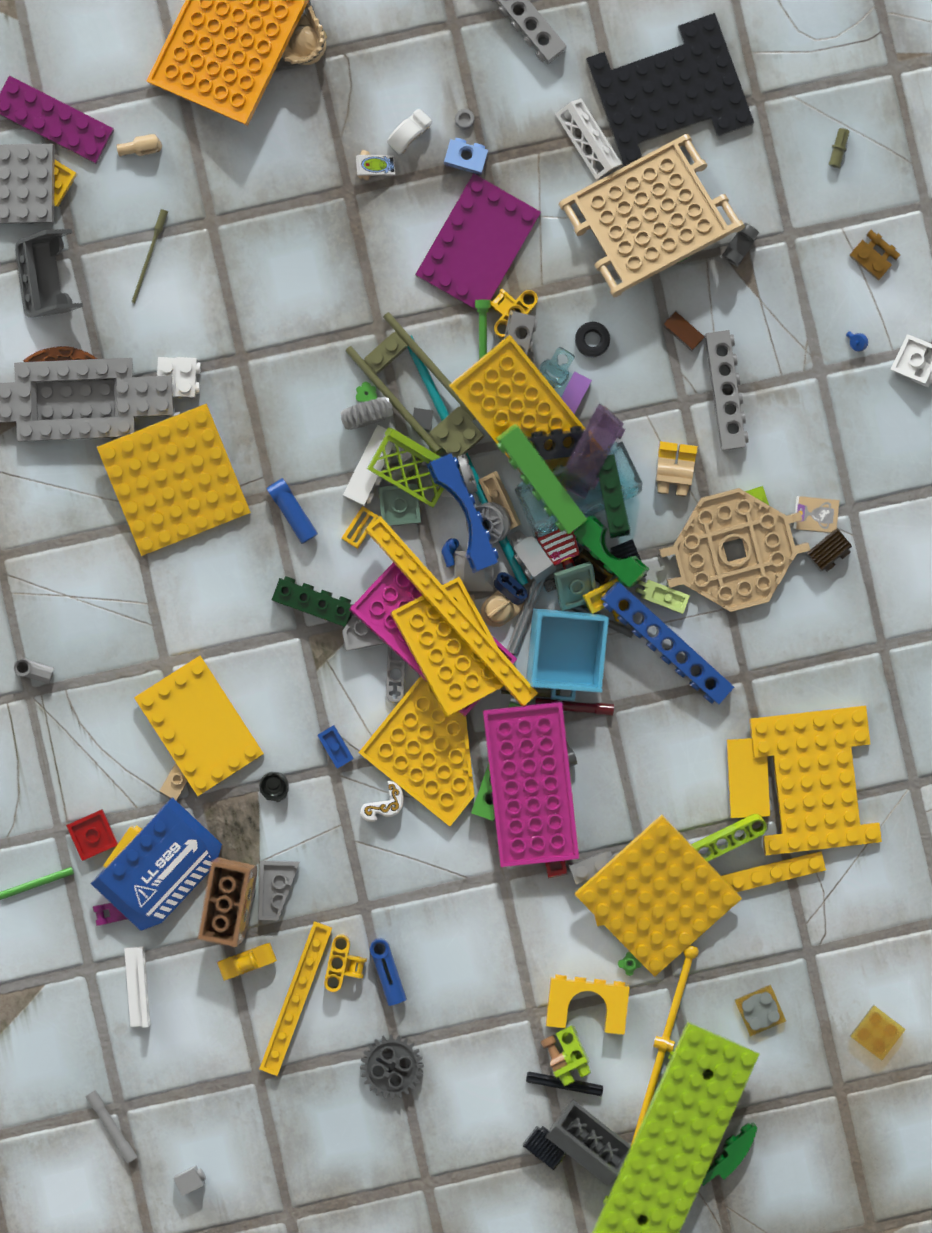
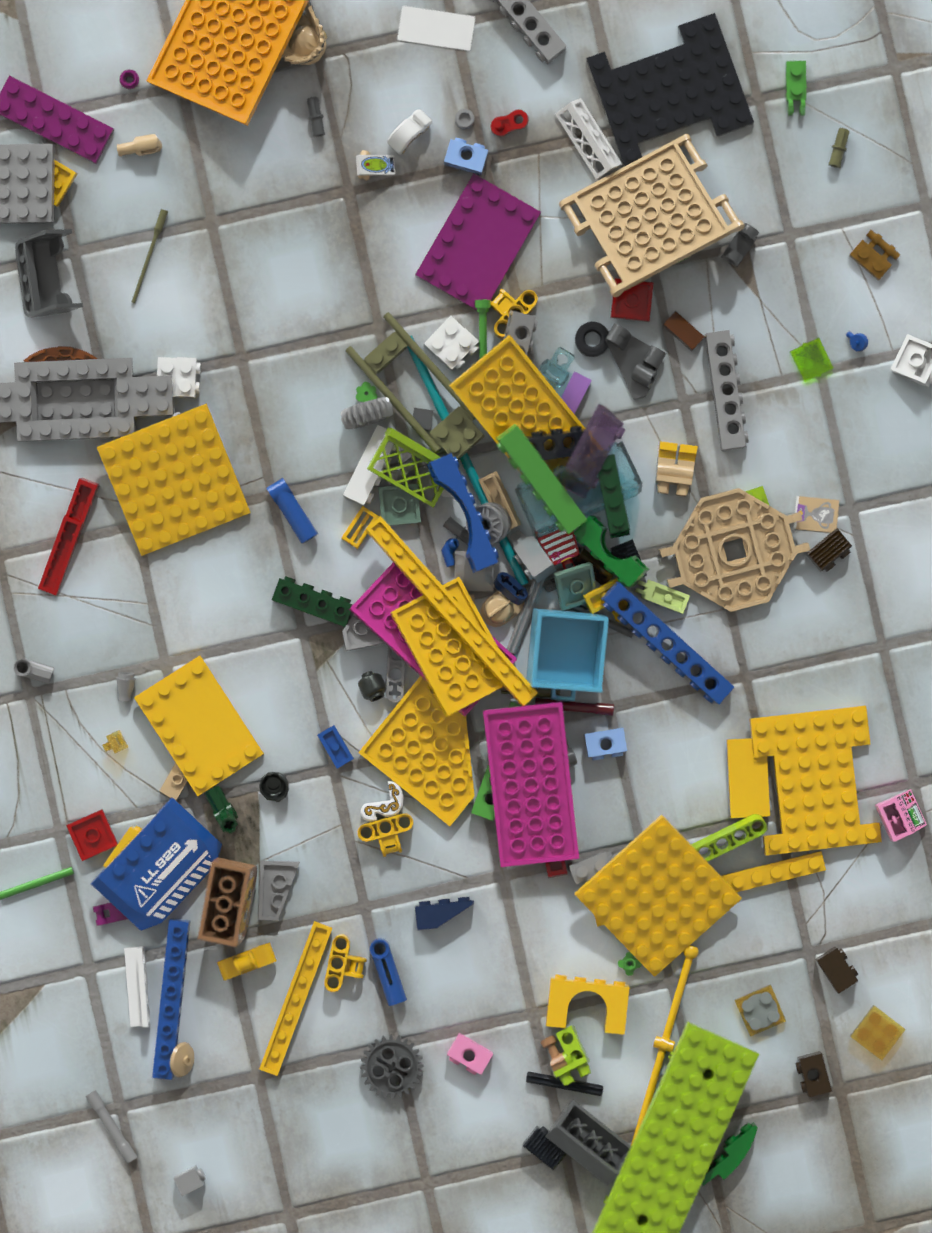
(68, 535): none -> red slope
(116, 742): none -> clear yellow tile
(125, 685): none -> light grey cone
(129, 73): none -> magenta plate
(171, 997): none -> blue brick
(182, 1059): none -> tan piece
(222, 809): none -> dark green piece
(315, 116): none -> dark grey axle
(372, 686): none -> pearl dark grey head
(389, 838): none -> yellow piece
(434, 915): none -> dark blue slope
(436, 28): none -> white sticker
(452, 343): none -> white plate
(455, 528): none -> dark grey axle
(462, 1044): none -> bright pink brick
(467, 473): light grey tile -> none
(505, 124): none -> red piece
(593, 741): none -> light blue brick
(633, 302): none -> red plate
(635, 360): none -> dark grey panel
(796, 85): none -> bright green hinge
(811, 359): none -> clear neon green piece
(821, 1083): none -> dark brown brick
(837, 970): none -> dark brown brick
(901, 815): none -> bright pink slope

